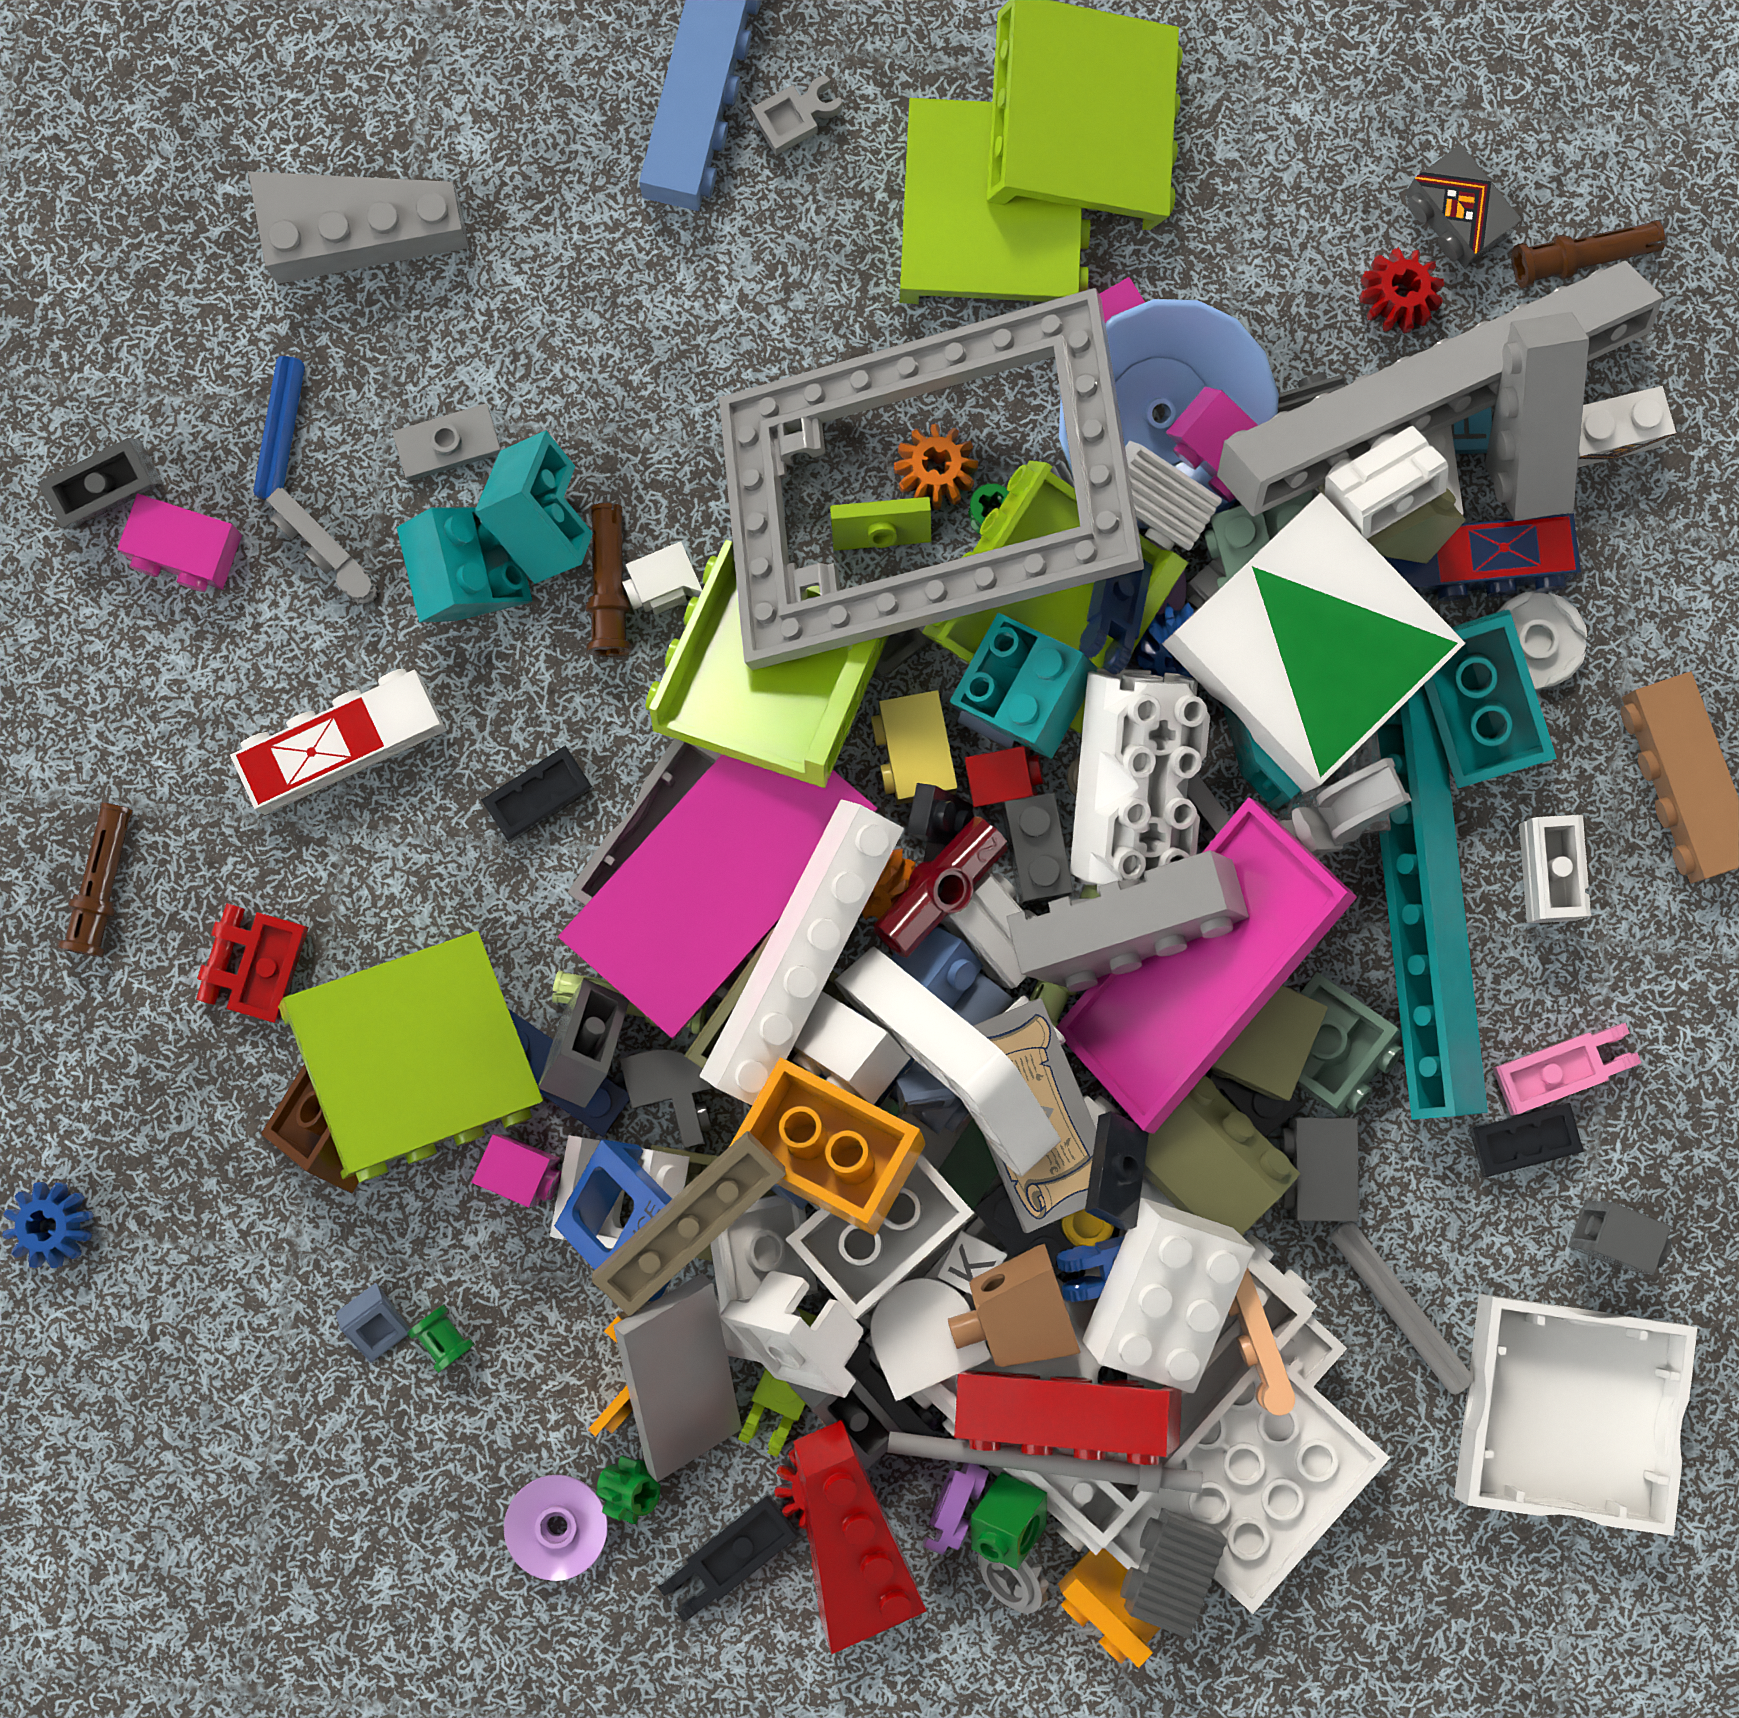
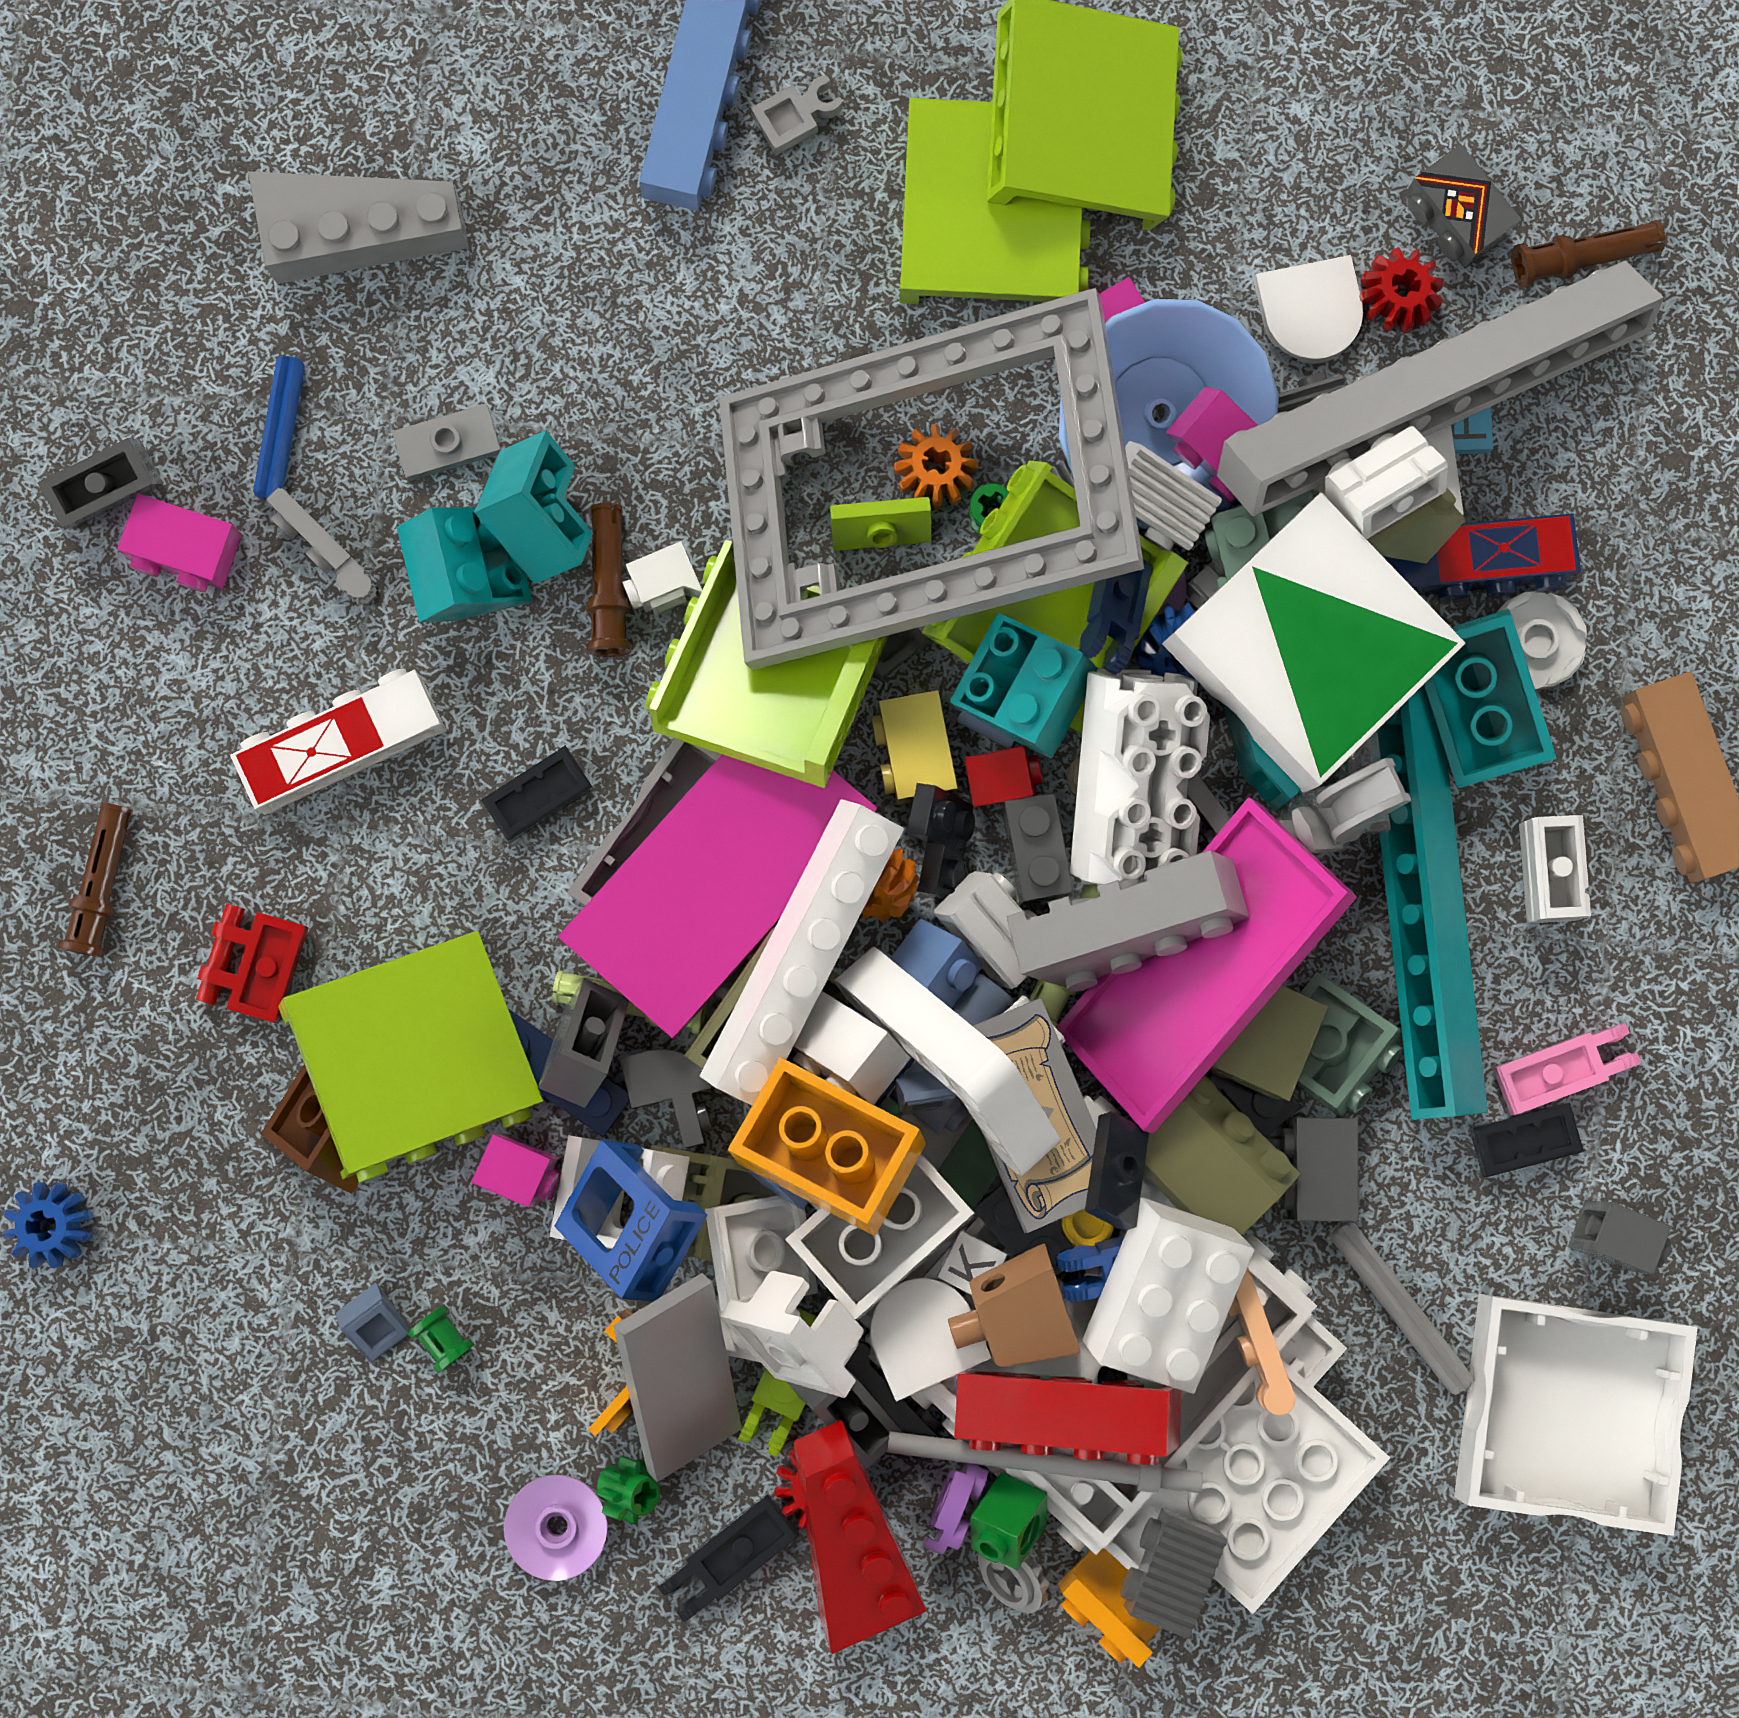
(688, 1223): dark tan plate -> none
(920, 906): dark red piece -> none
(1311, 308): none -> white tile
(1539, 416): light grey wedge -> none
(1624, 426): white brick -> none

